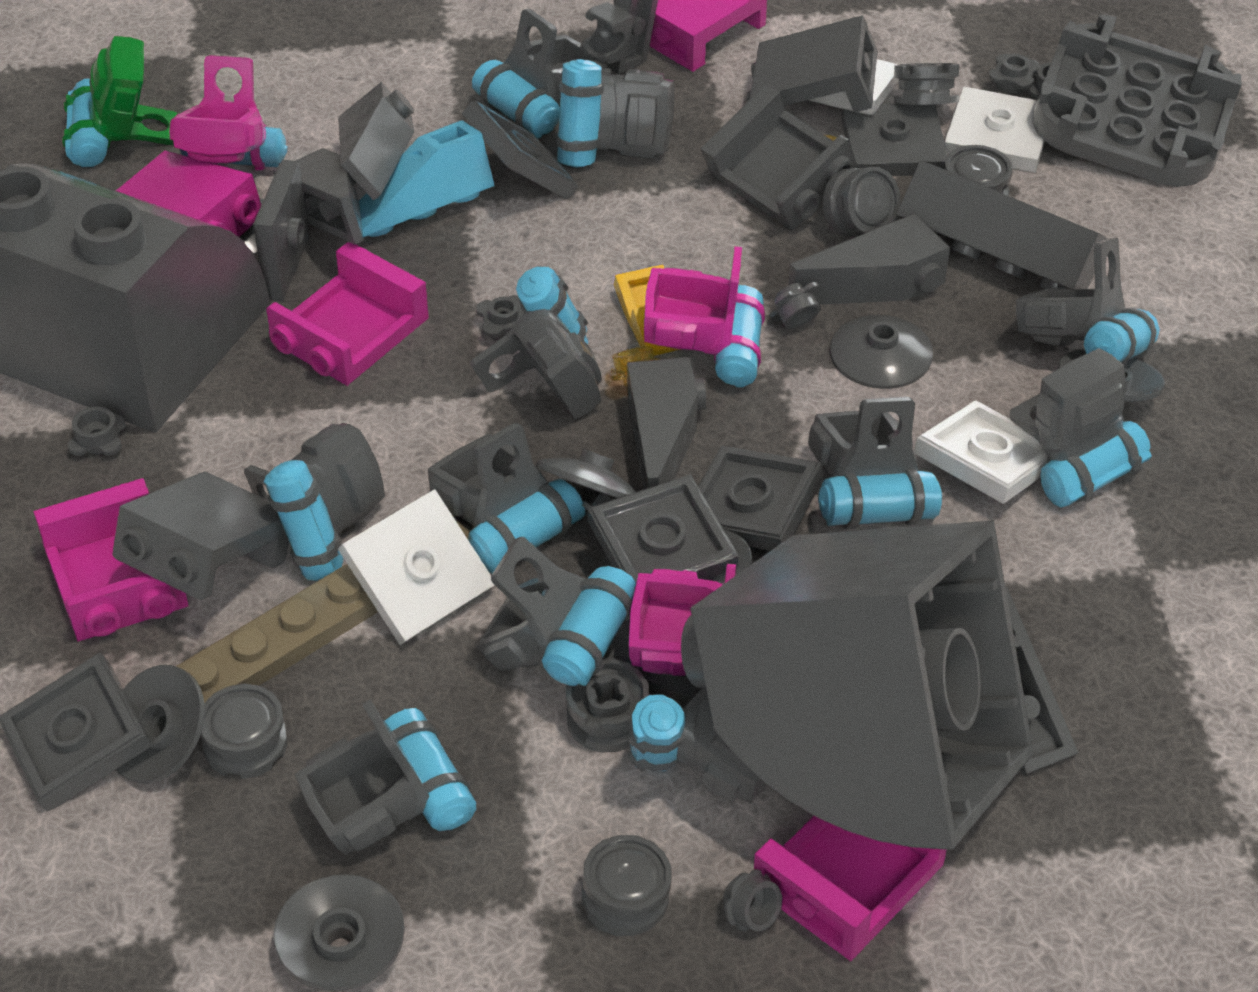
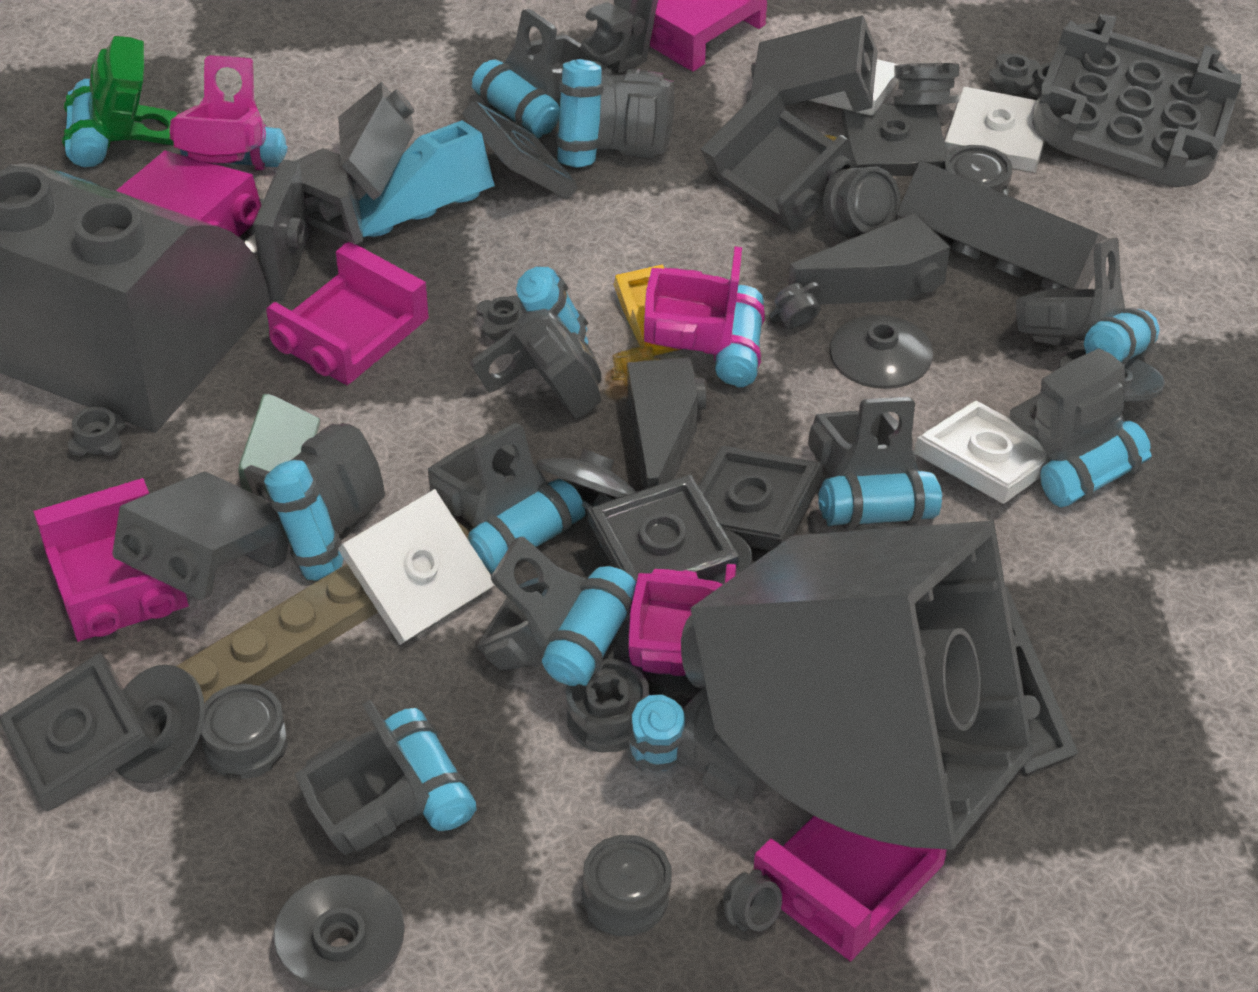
(276, 435): none -> slope

